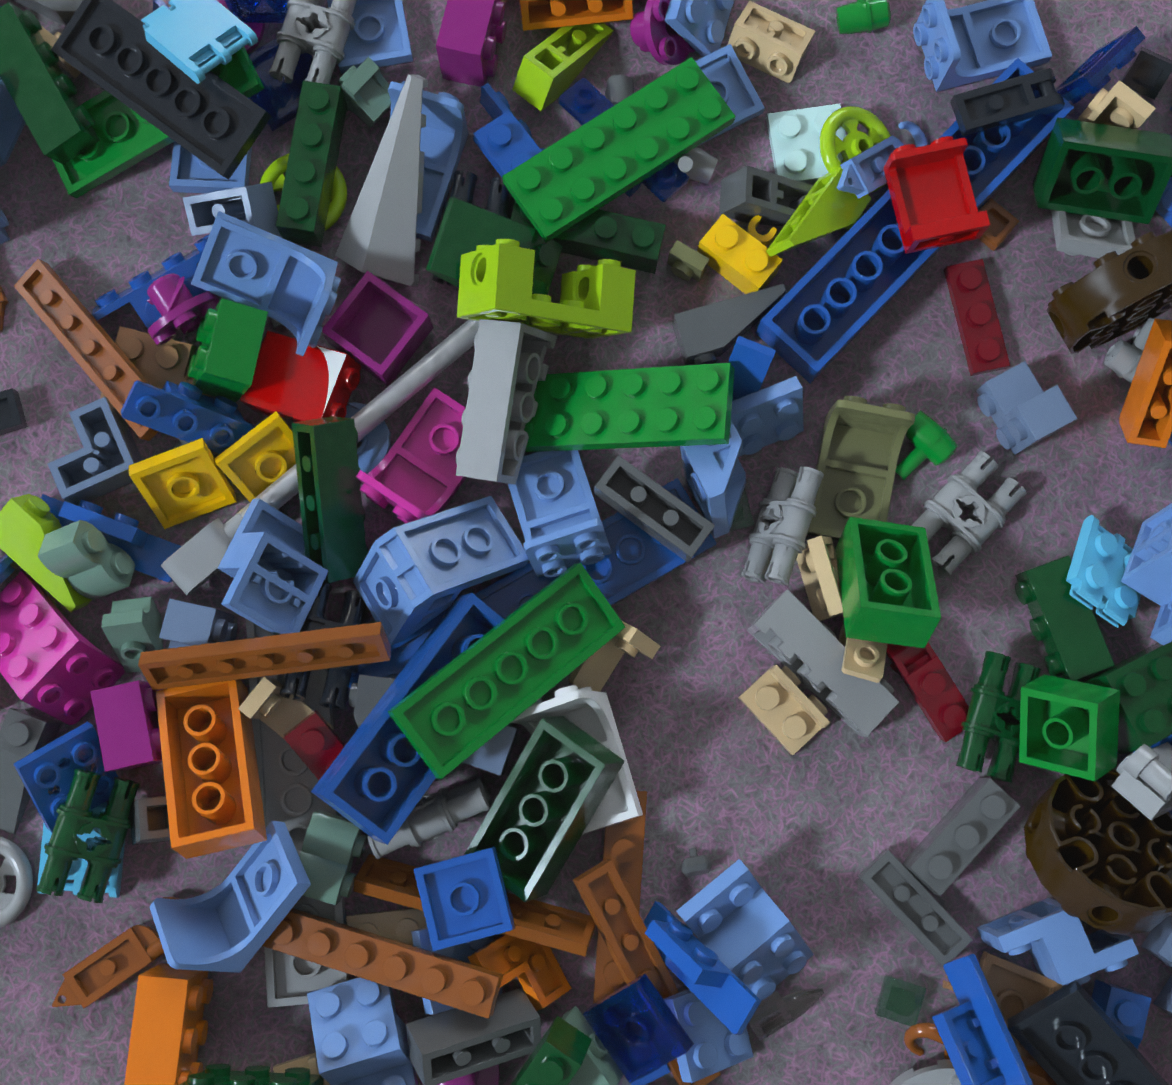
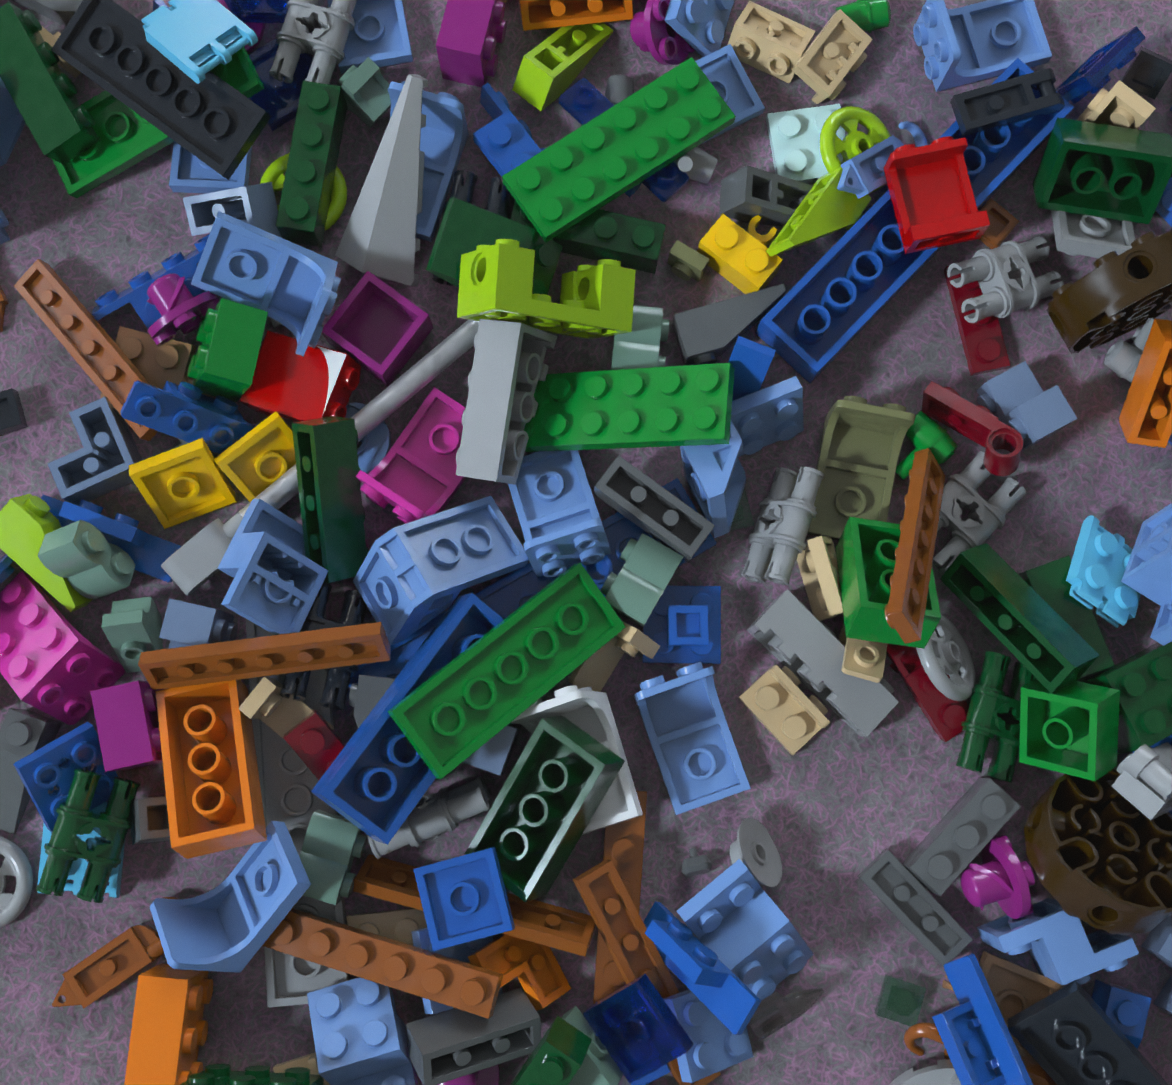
(641, 345): none -> sand green brick
(641, 579): none -> sand green brick
(657, 626): none -> blue plate
(688, 625): none -> blue plate
(690, 738): none -> medium blue bracket
(757, 852): none -> light grey piece
(832, 55): none -> tan bracket
(916, 547): none -> dark orange plate
(948, 655): none -> light grey plate
(976, 424): none -> dark red plate
(999, 880): none -> magenta plate
(1004, 279): none -> light grey pin
(1019, 617): none -> dark green brick

